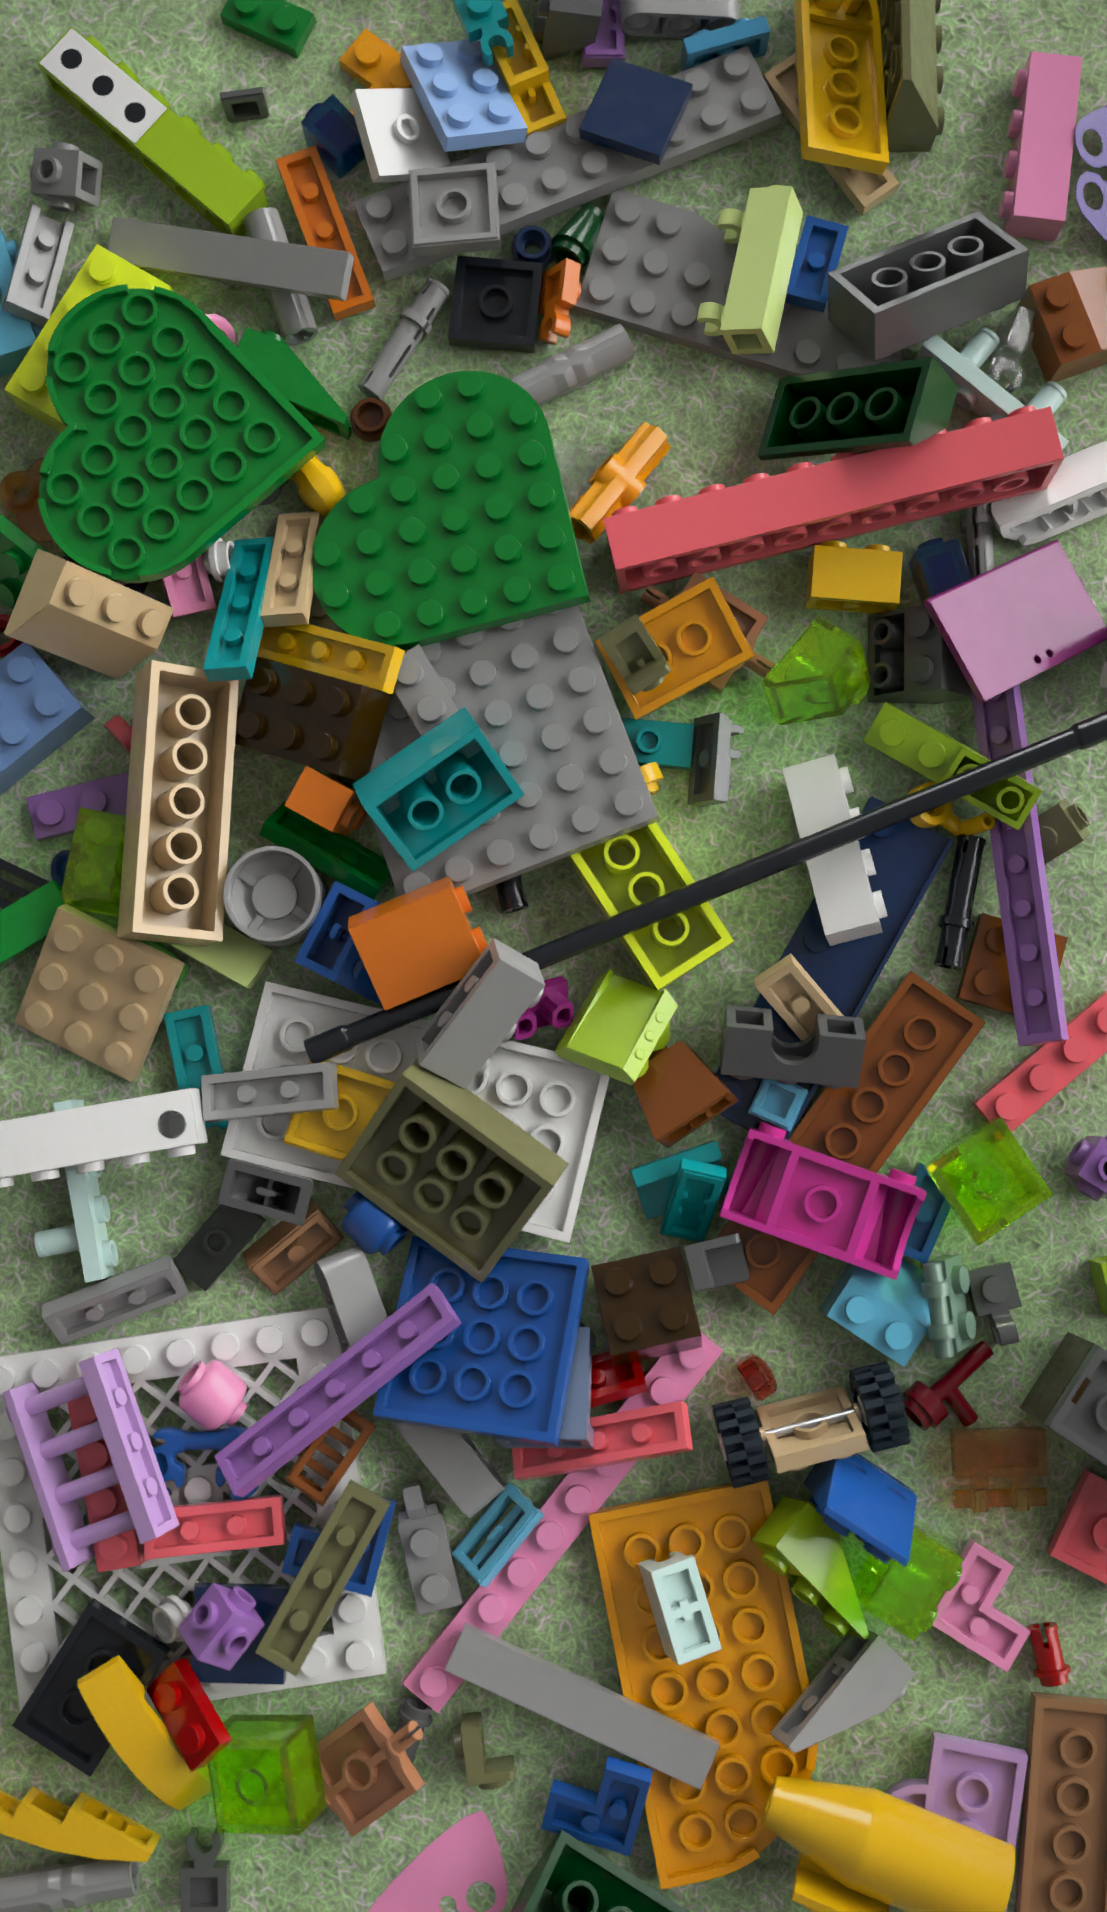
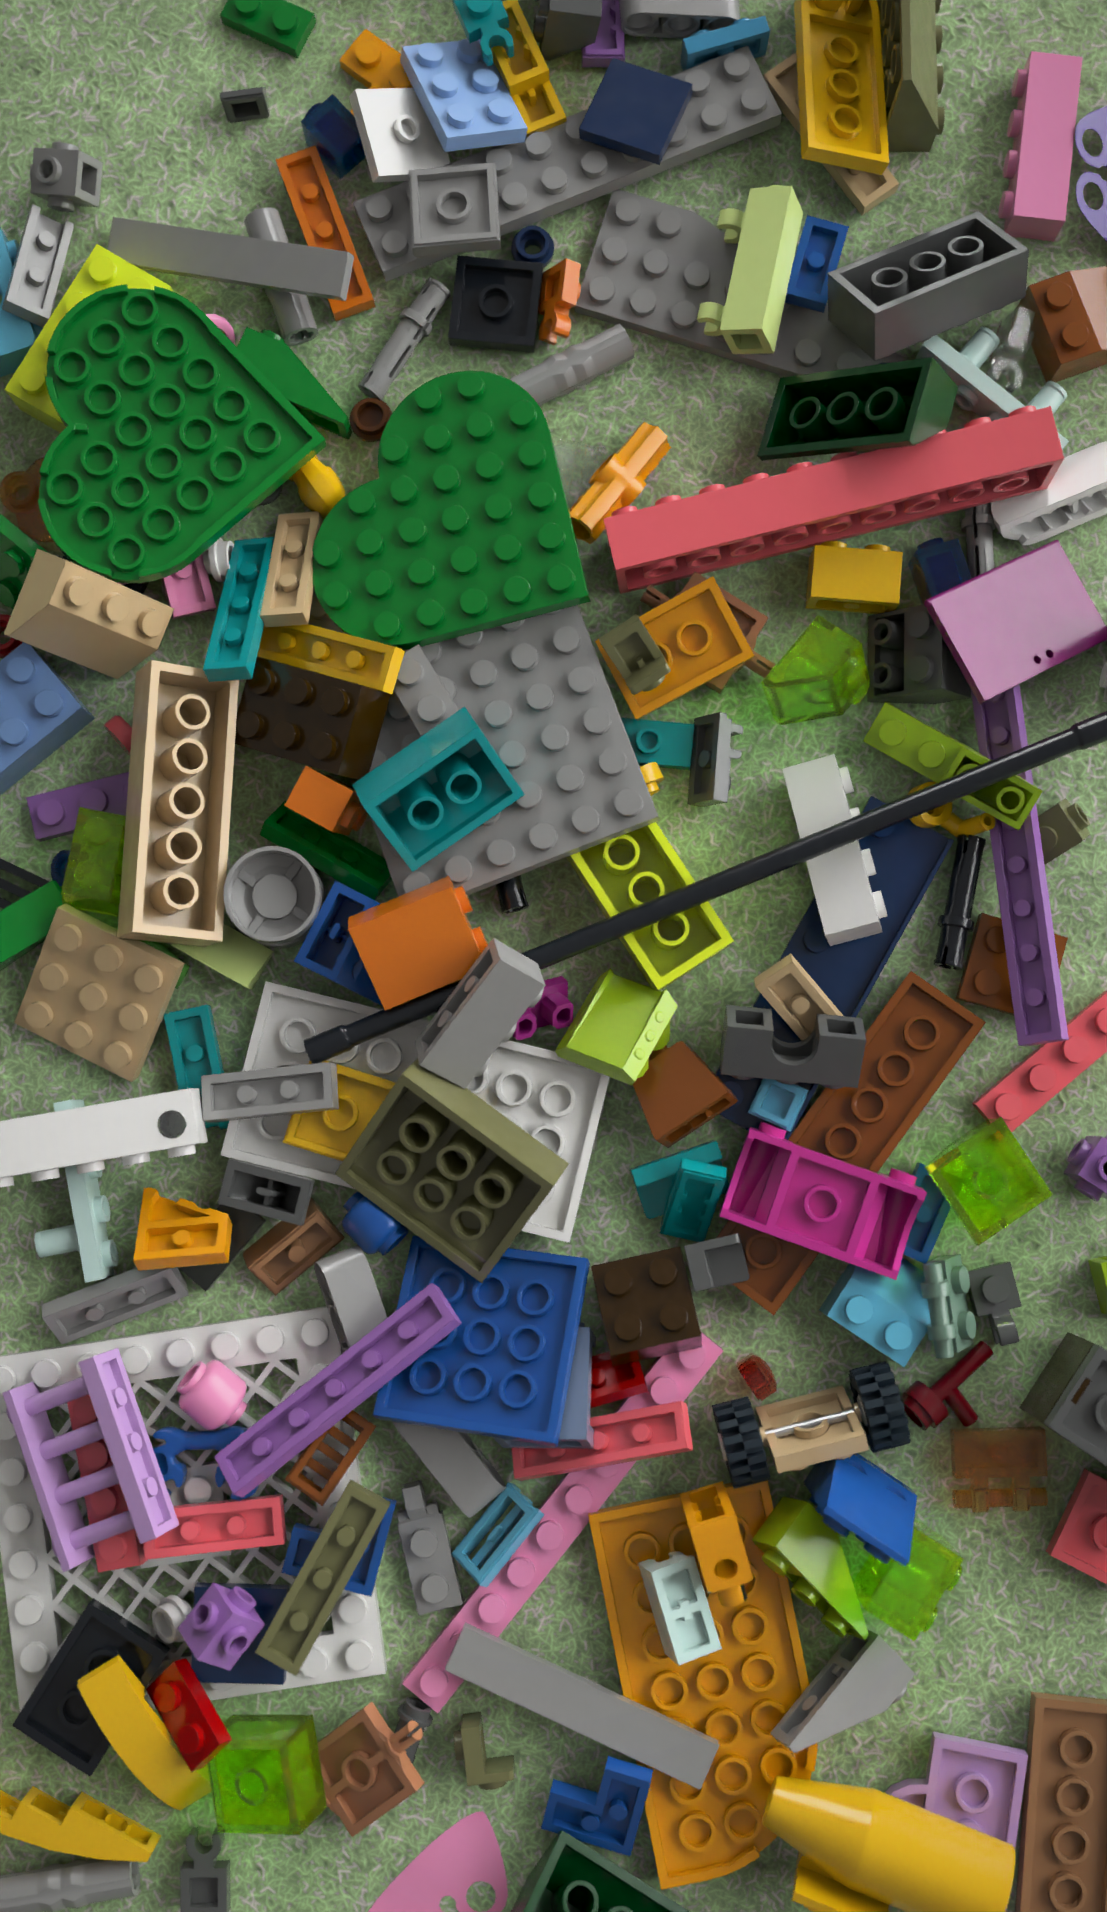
(152, 132): lime brick -> none
(179, 1234): none -> light orange wing
(578, 236): dark green cone -> none
(717, 1542): none -> light orange torso
(968, 1610): bright pink plate -> none
(1048, 1656): red pin -> none

